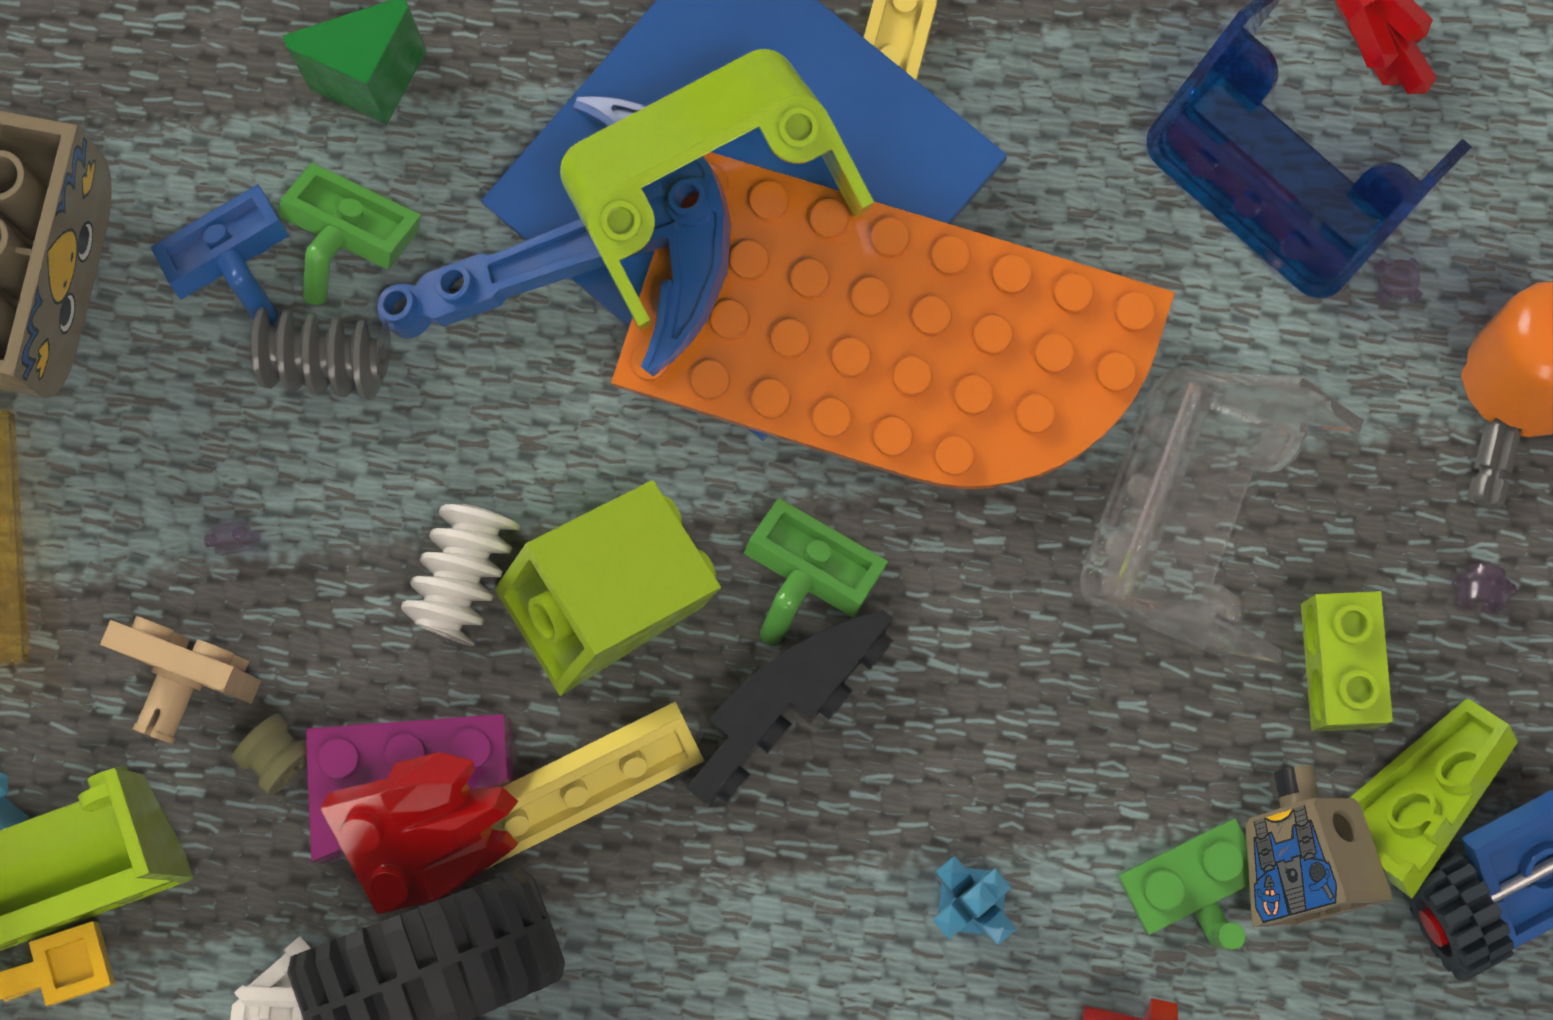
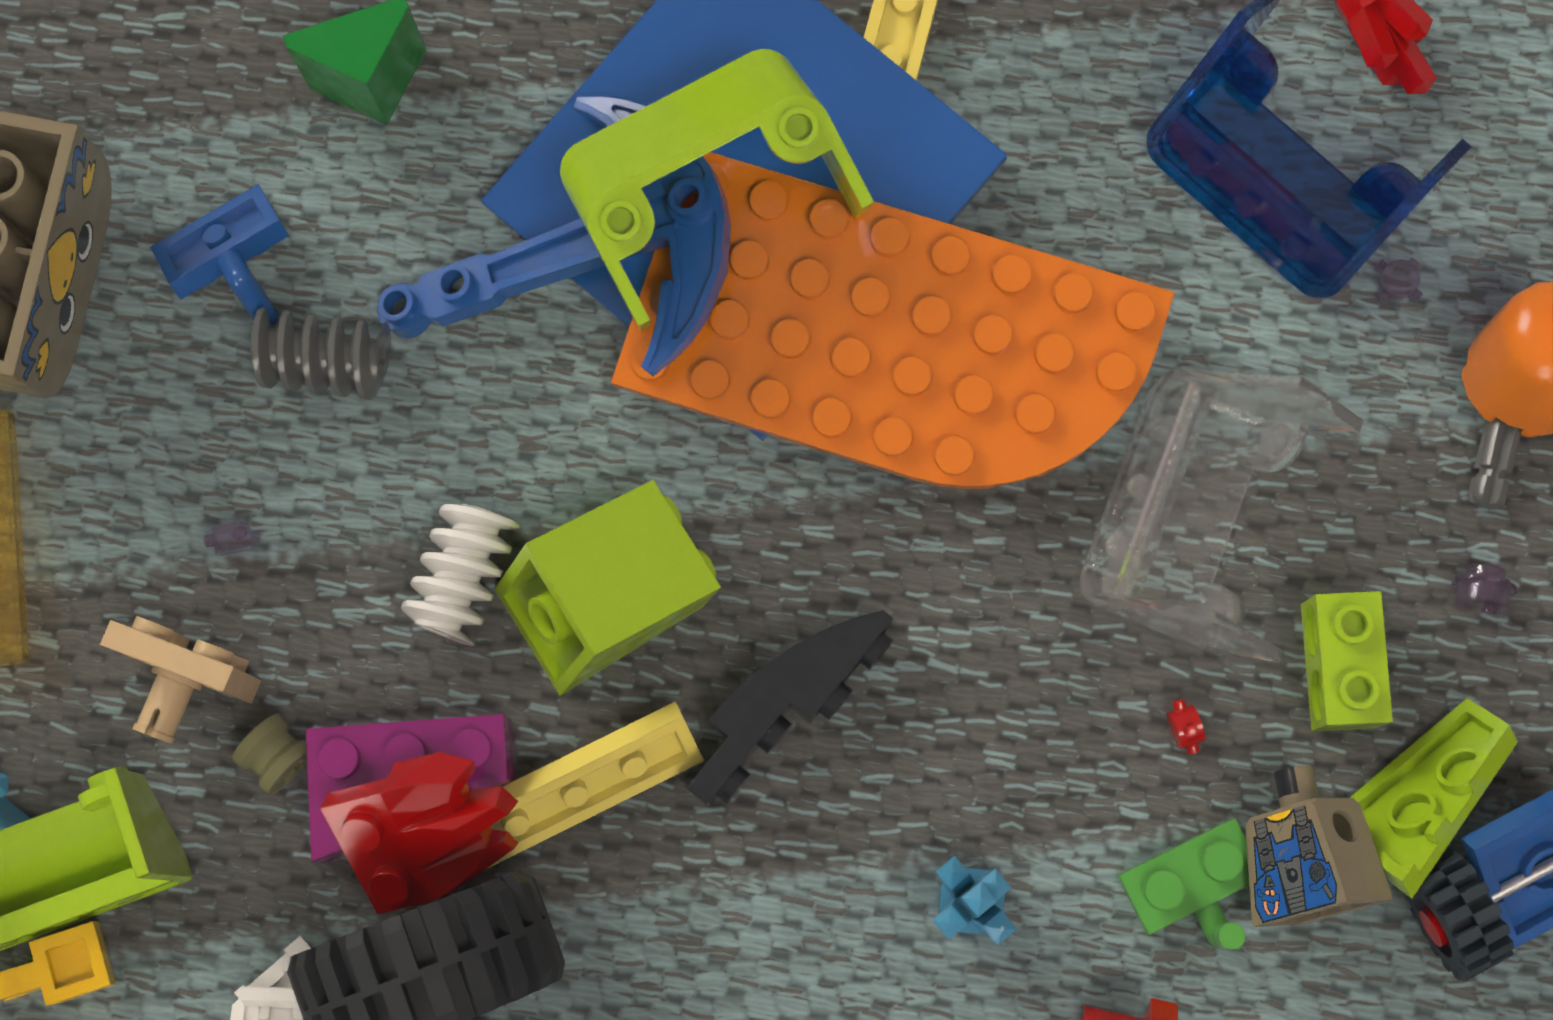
(346, 218): bright green plate -> none
(811, 561): bright green plate -> none
(1186, 726): none -> red piece

